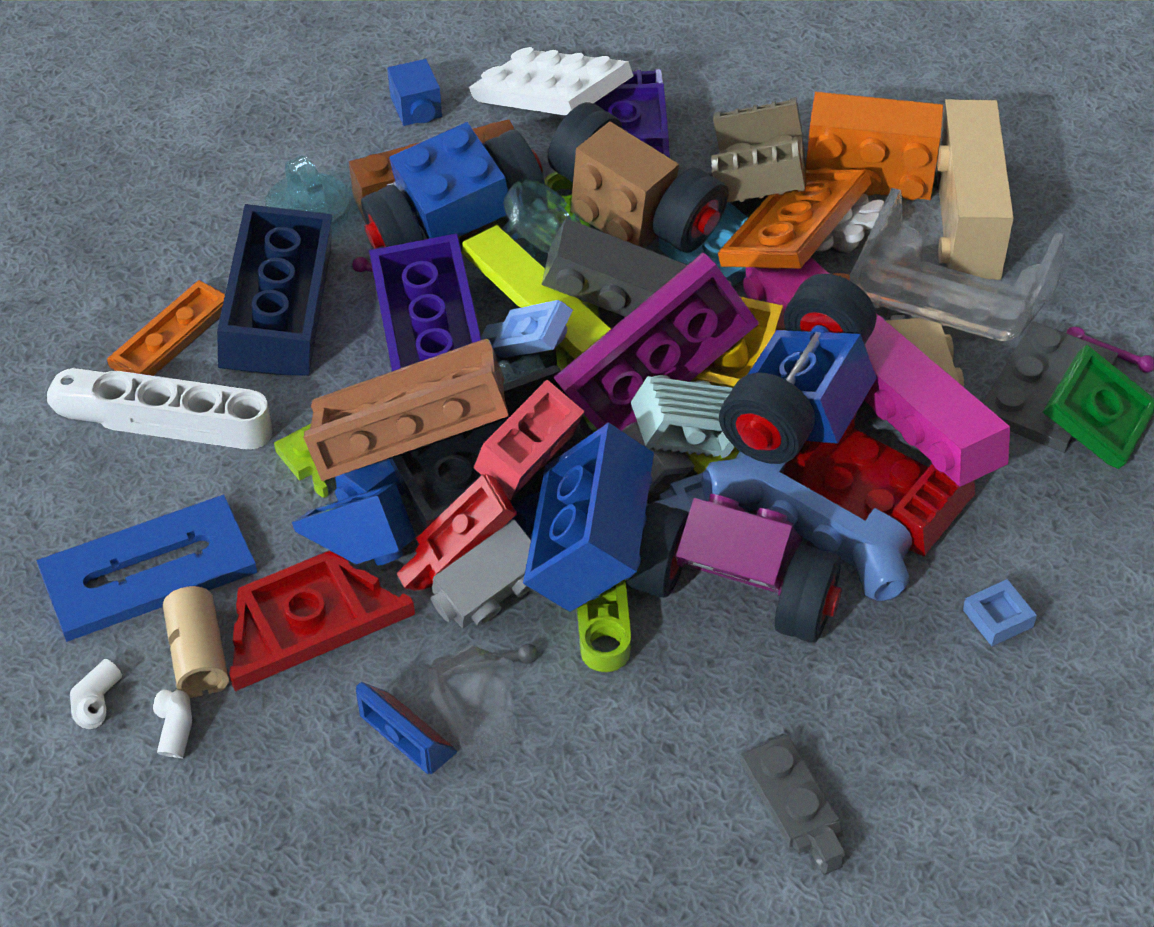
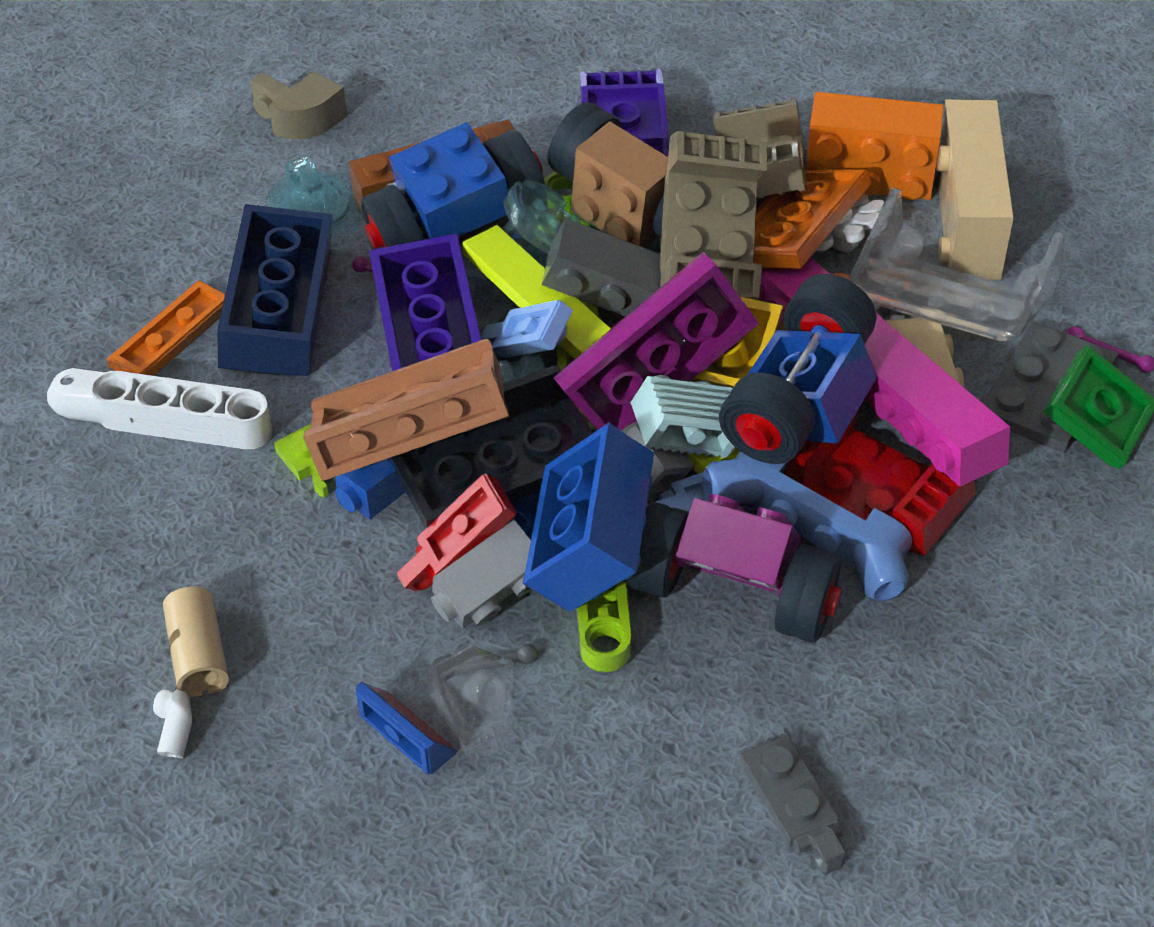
(87, 696): white arm -> none
(92, 609): blue piece -> none
(299, 111): none -> dark tan brick
(306, 615): red wing -> none
(361, 526): blue slope -> none
(414, 92): blue brick -> none
(529, 438): coral brick -> none
(550, 80): white plate -> none
(712, 206): none -> dark tan plate
(999, 612): medium blue plate -> none

